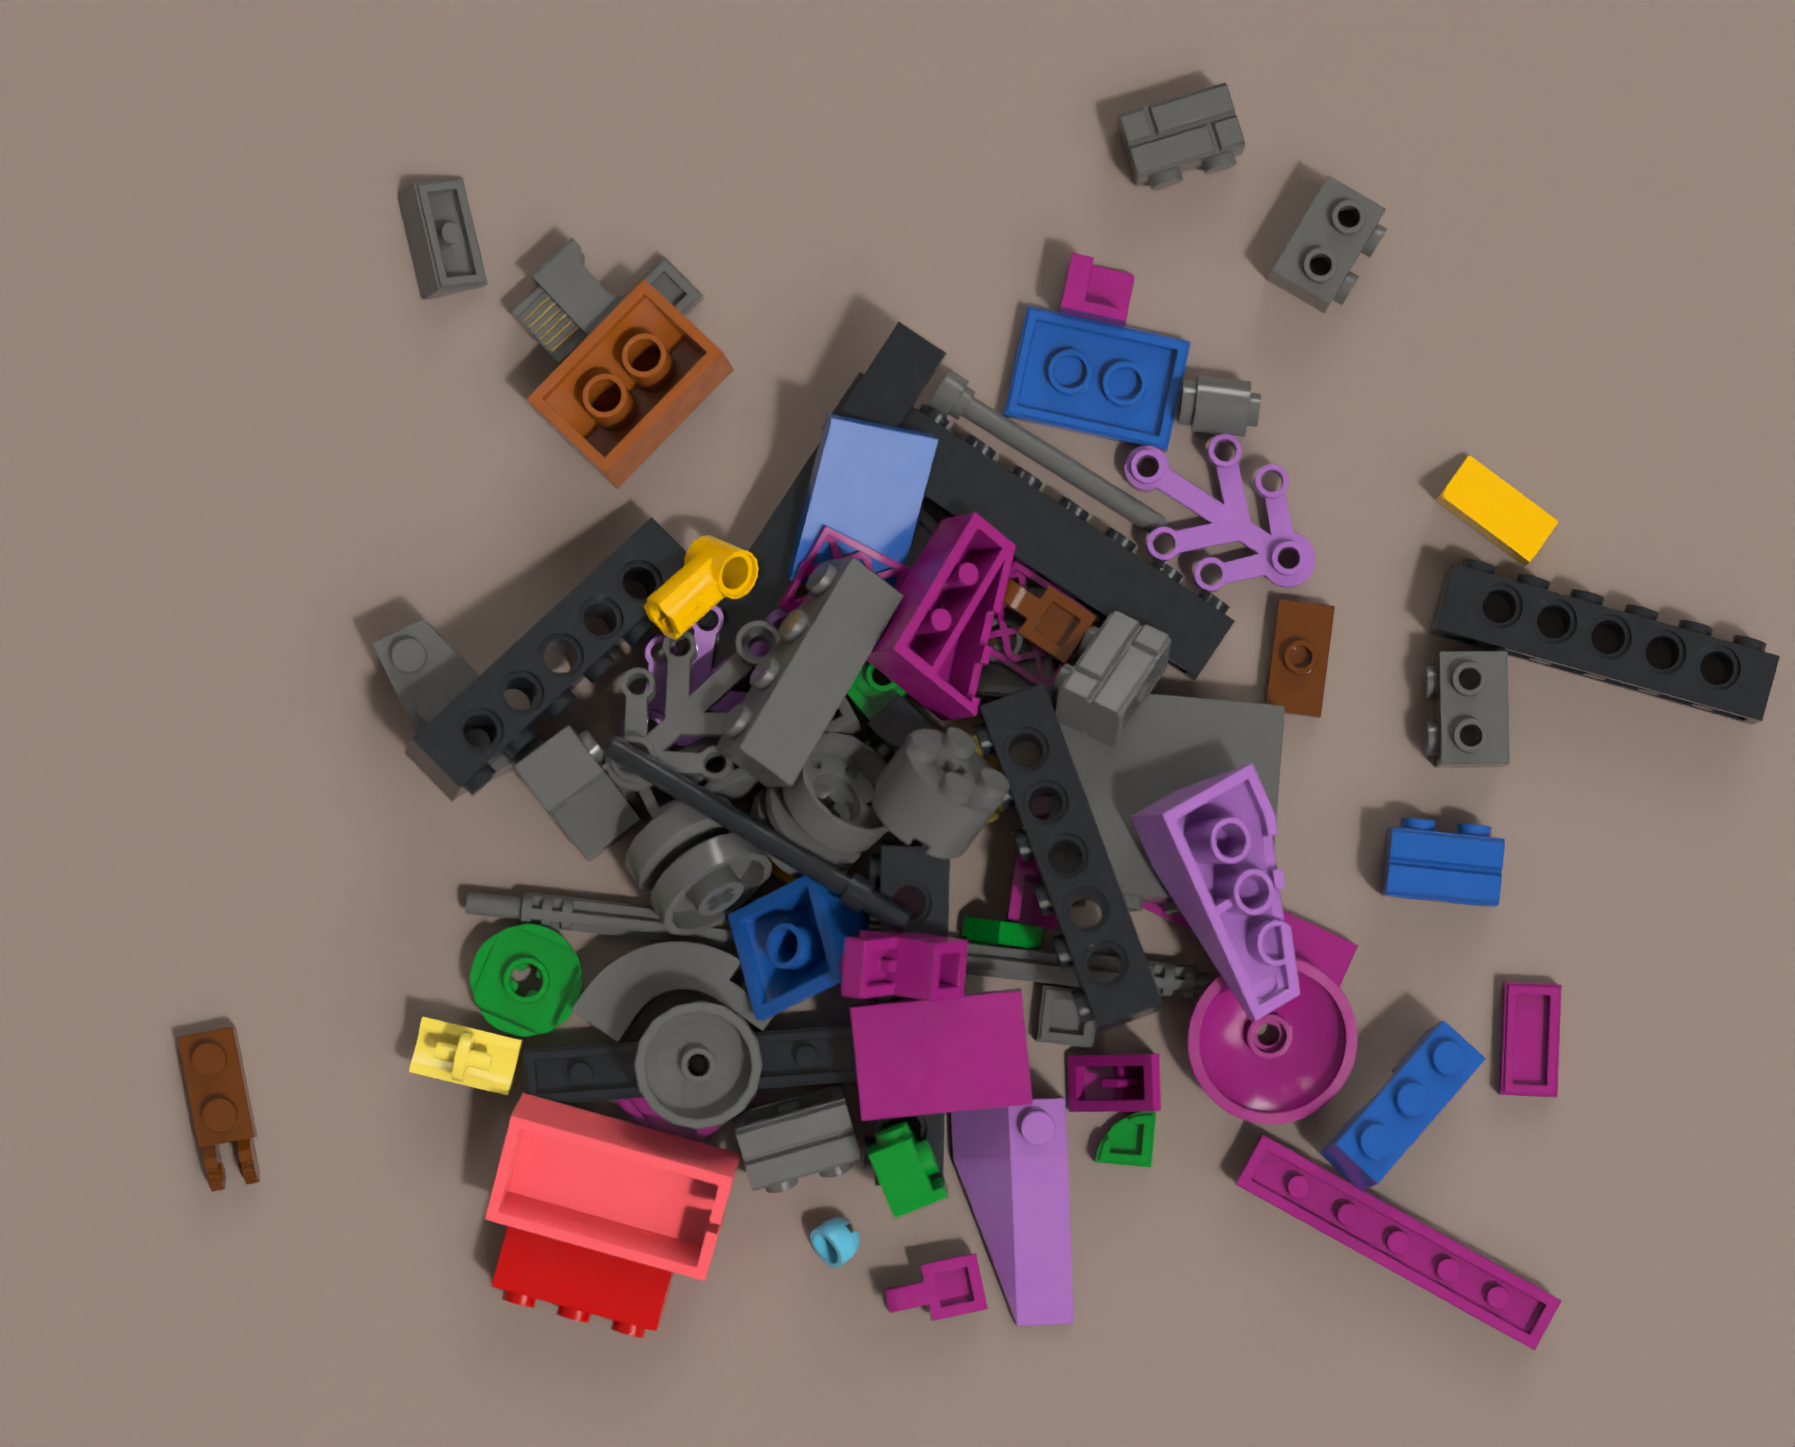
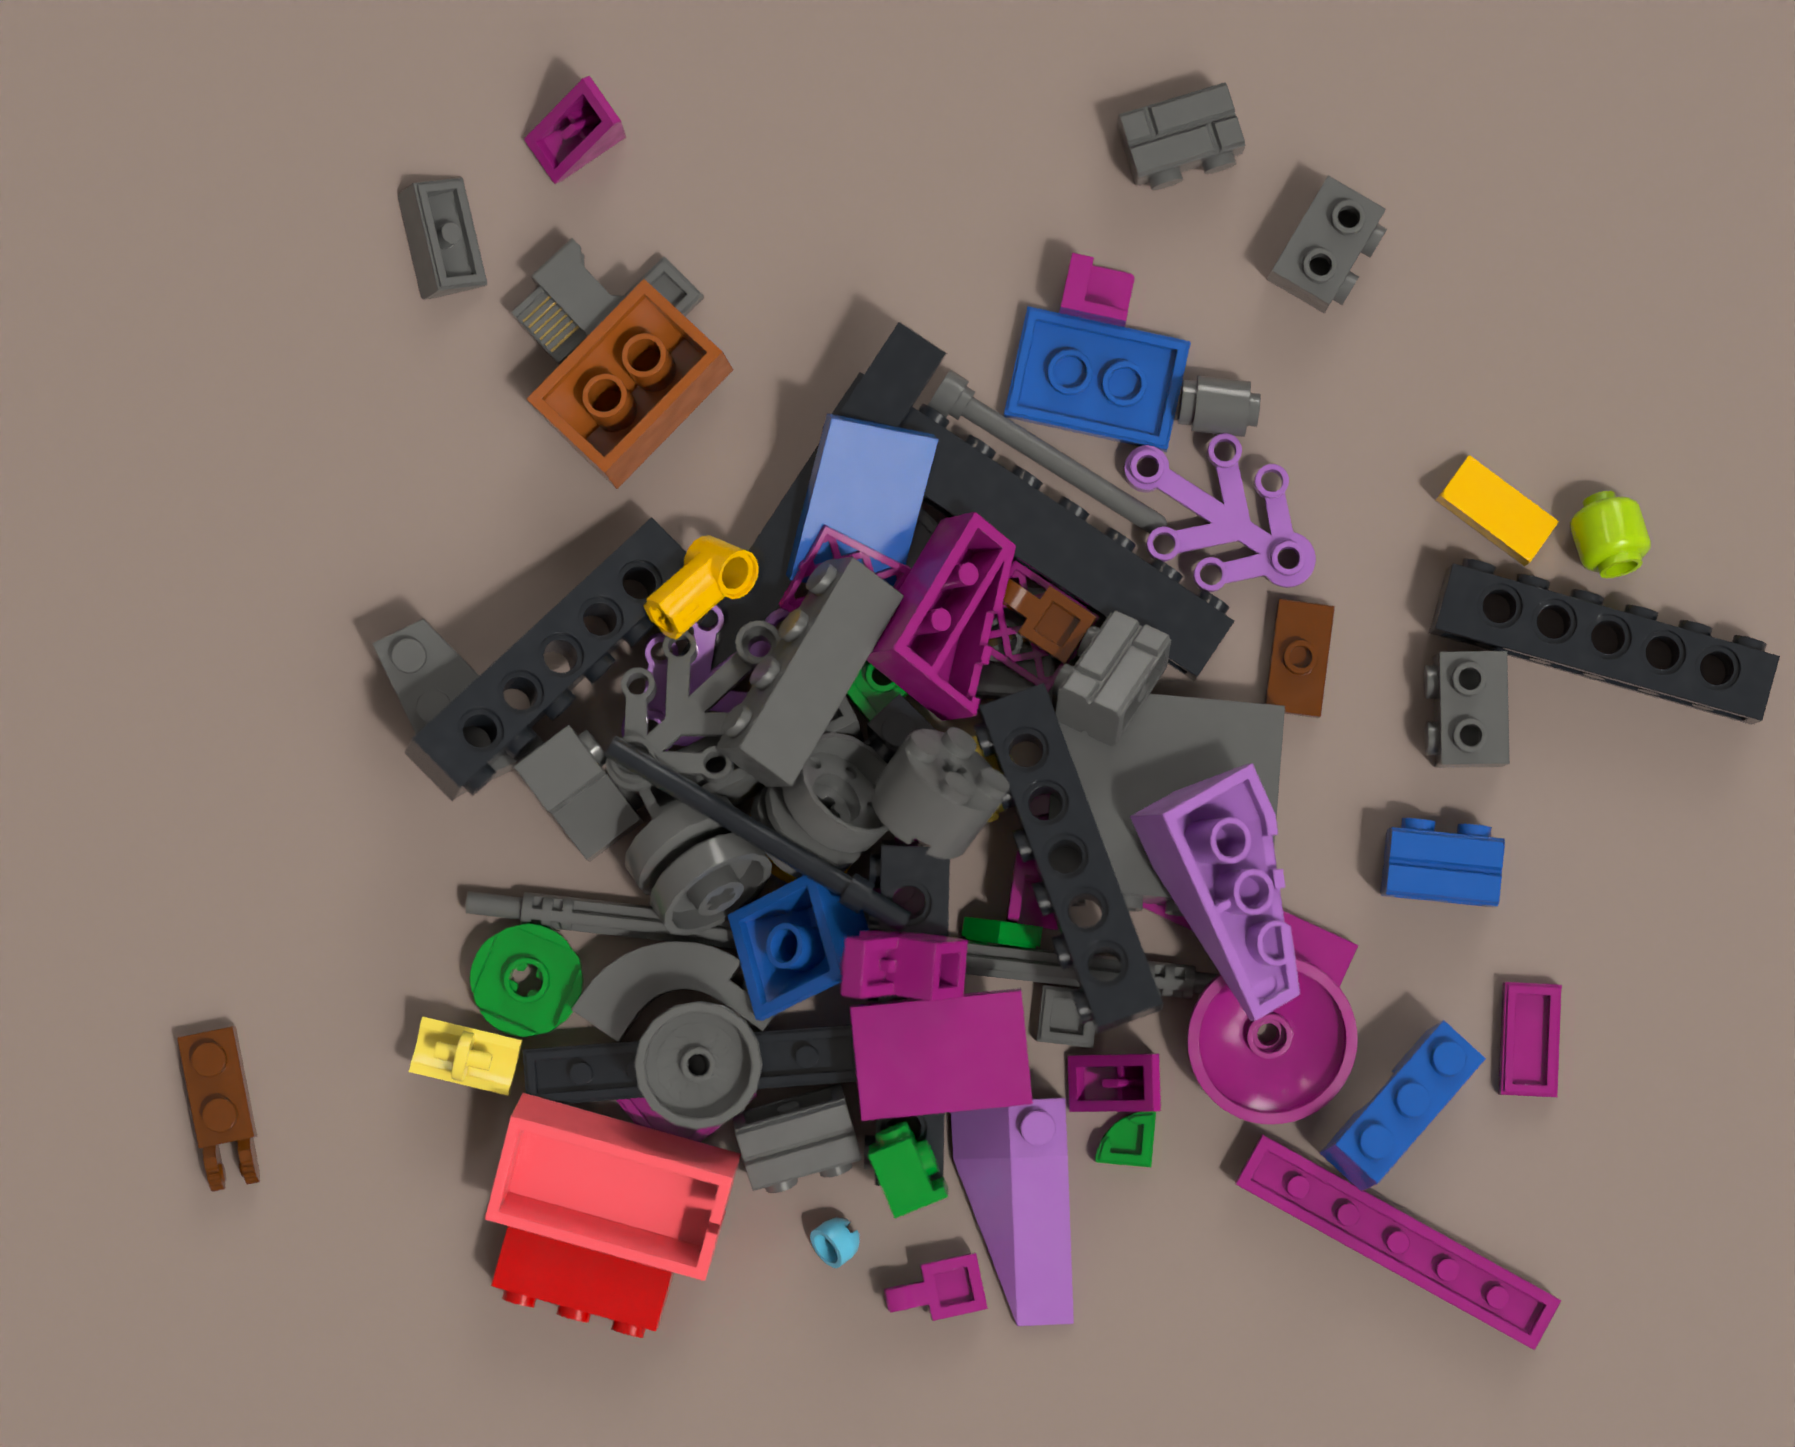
(575, 131): none -> magenta slope
(1610, 534): none -> lime head

